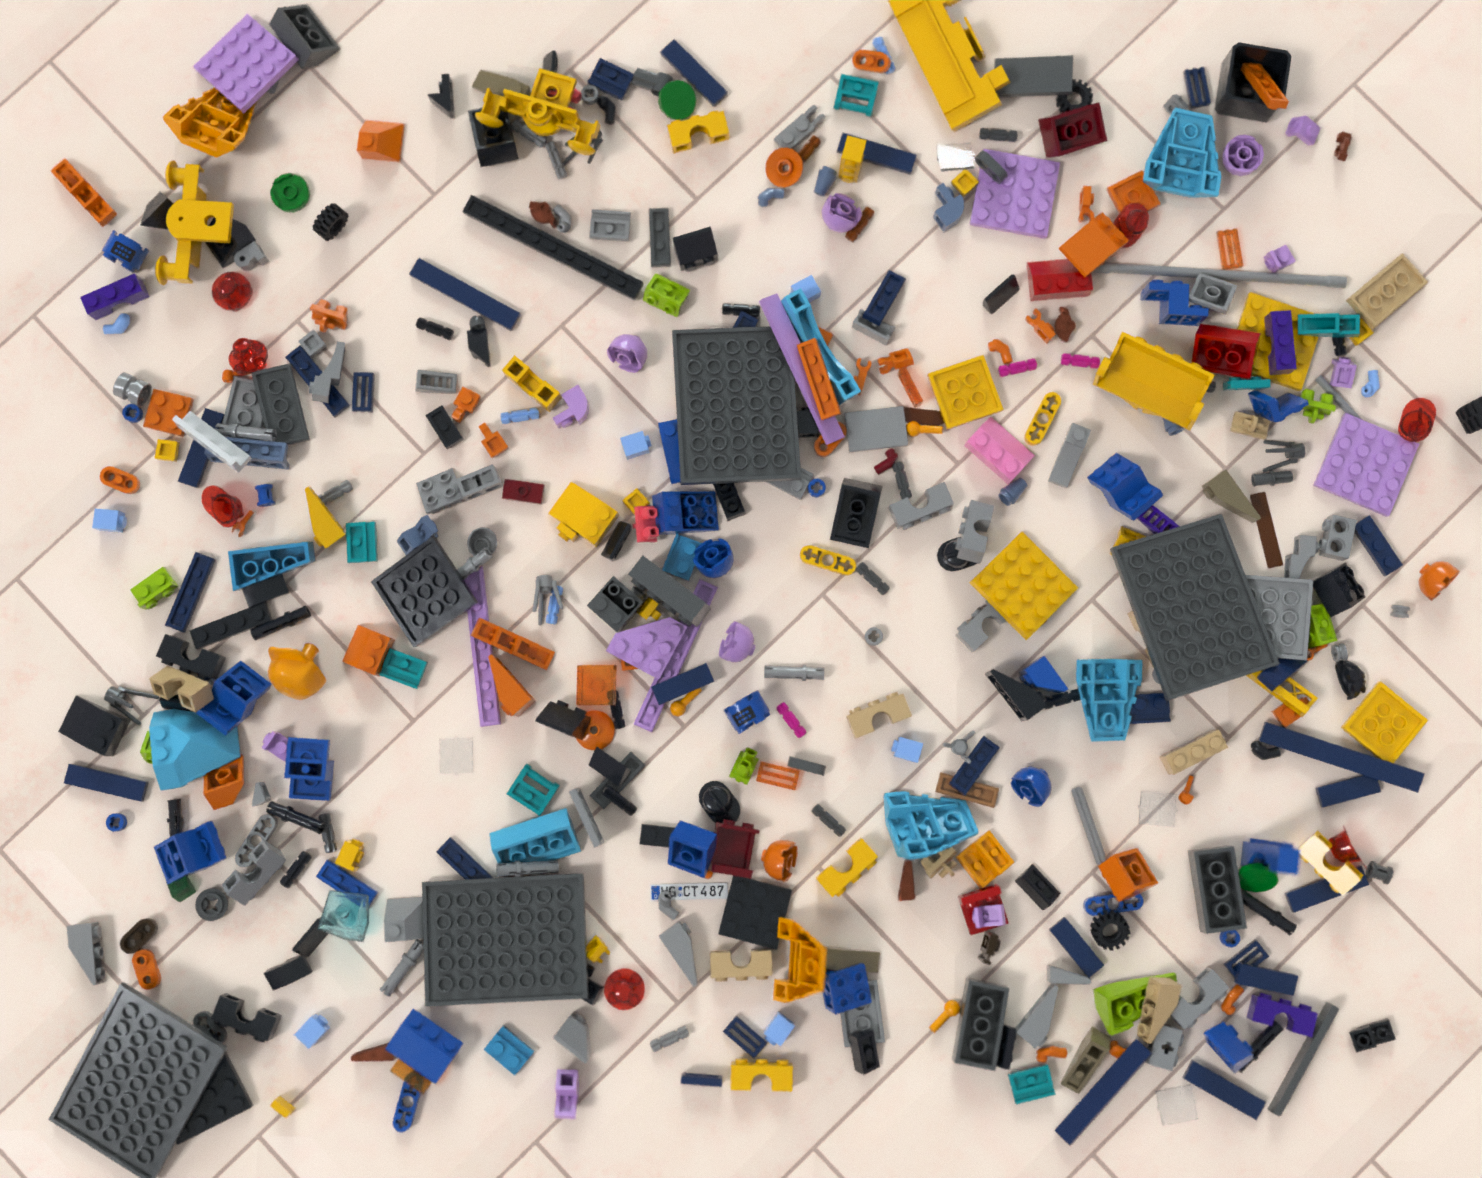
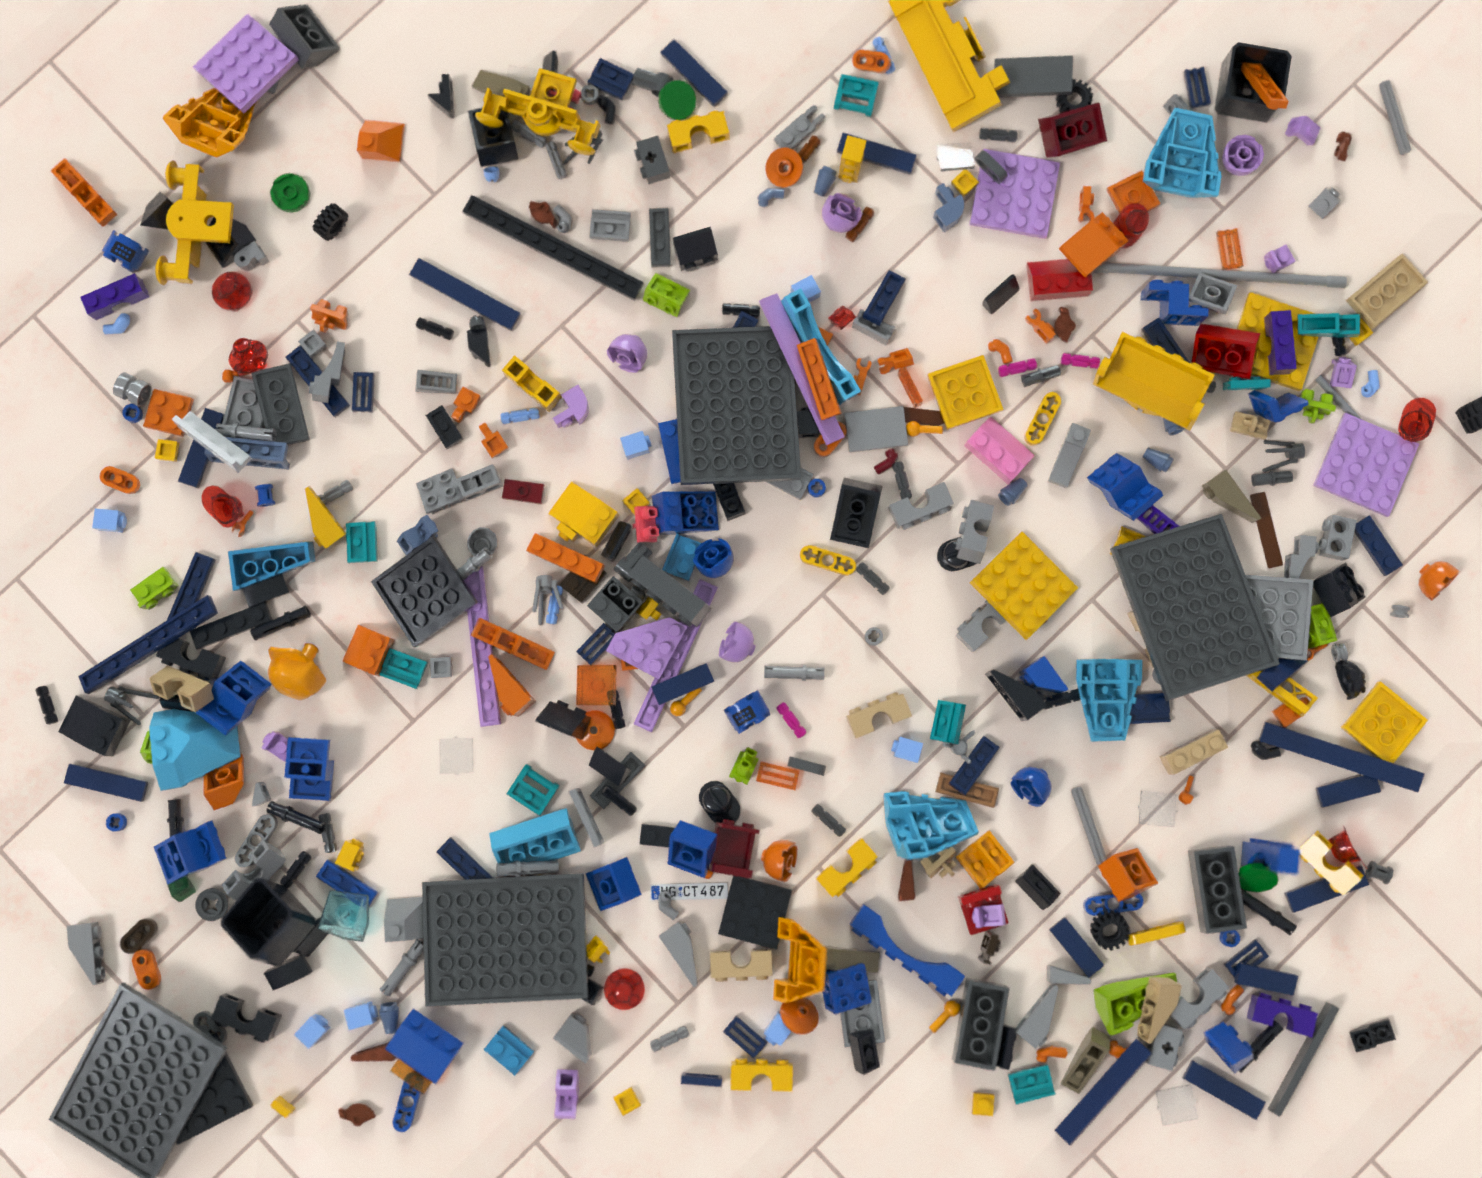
(46, 705): none -> black axle
(148, 644): none -> dark blue tile
(256, 917): none -> black plate
(357, 1114): none -> copper piece
(361, 1015): none -> light blue brick
(389, 1015): none -> sand blue cone
(441, 667): none -> light grey plate
(491, 173): none -> light blue hinge
(565, 558): none -> orange plate
(580, 587): none -> dark brown plate
(598, 642): none -> dark blue tile
(613, 884): none -> blue slope
(626, 564): none -> dark grey piece
(627, 1101): none -> yellow tile
(652, 149): none -> dark grey brick
(797, 1021): none -> orange dish
(841, 317): none -> clear red plate
(942, 974): none -> blue arch
(948, 722): none -> teal plate
(982, 1104): none -> yellow plate
(1040, 375): none -> dark grey axle
(1156, 933): none -> yellow beam
(1158, 459): none -> sand blue cone
(1159, 335): none -> dark blue plate
(1325, 202): none -> light grey bracket
(1395, 117): none -> light grey axle

